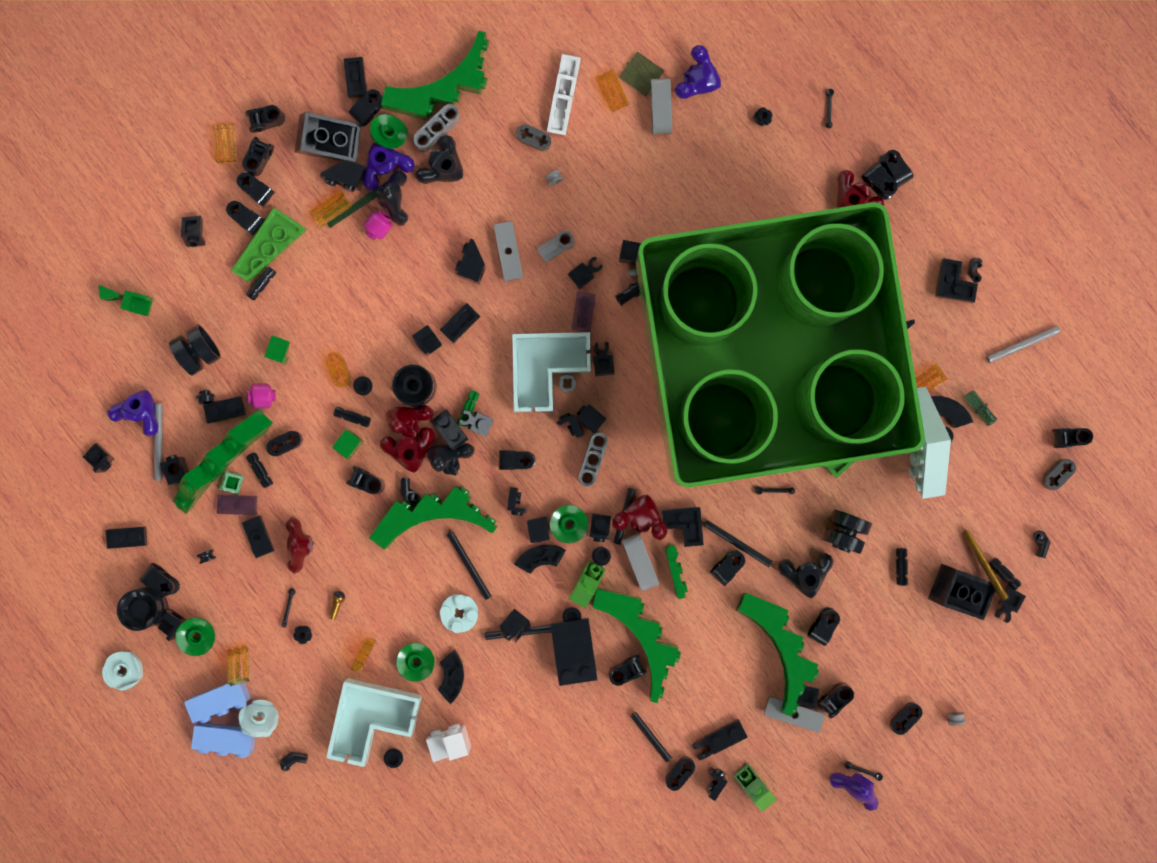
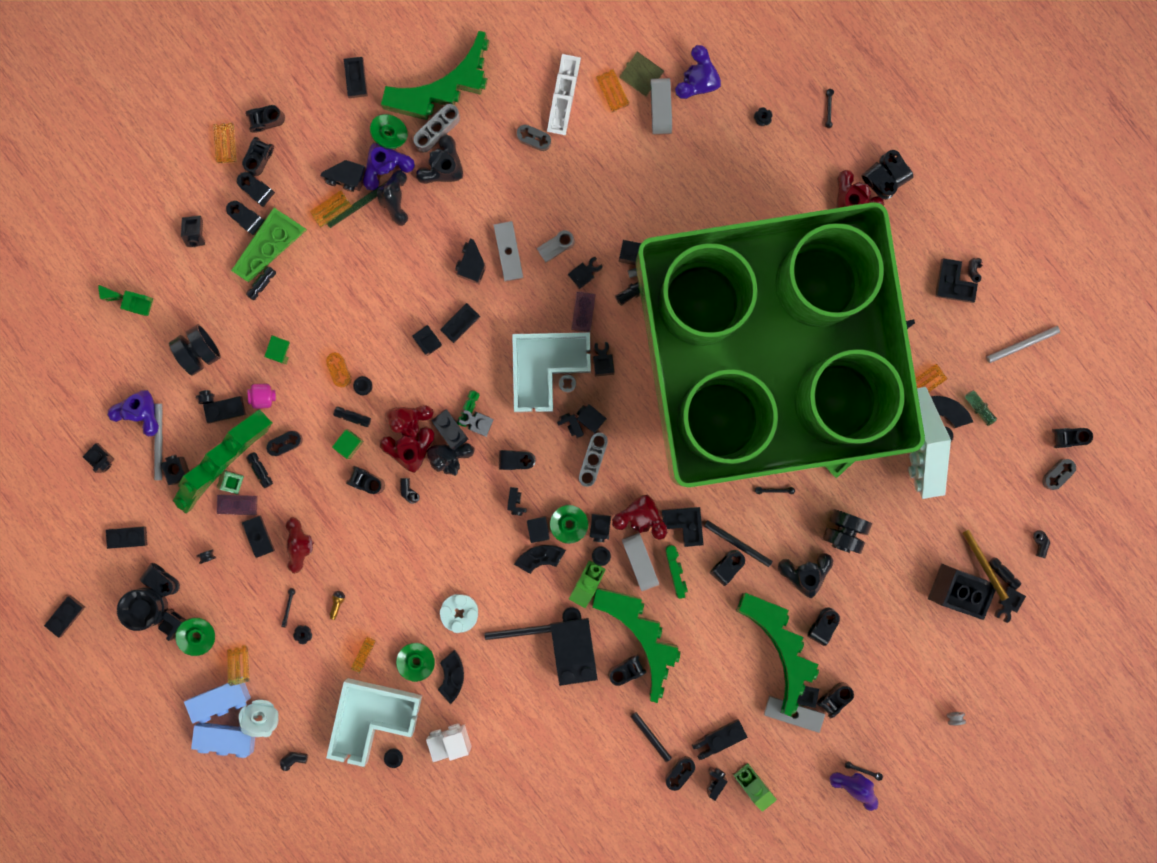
(64, 616): none -> black plate
(133, 673): light aqua plate -> none
(327, 137): black slope -> none
(365, 108): black piece -> none
(377, 225): dark pink head -> none
(414, 385): black wheel -> none
(455, 506): green arch -> none
(469, 565): black bar -> none
(514, 626): black brick -> none
(554, 178): light grey bush -> none
(629, 499): black bar -> none
(902, 566): black axle -> none
(902, 715): black beam -> none

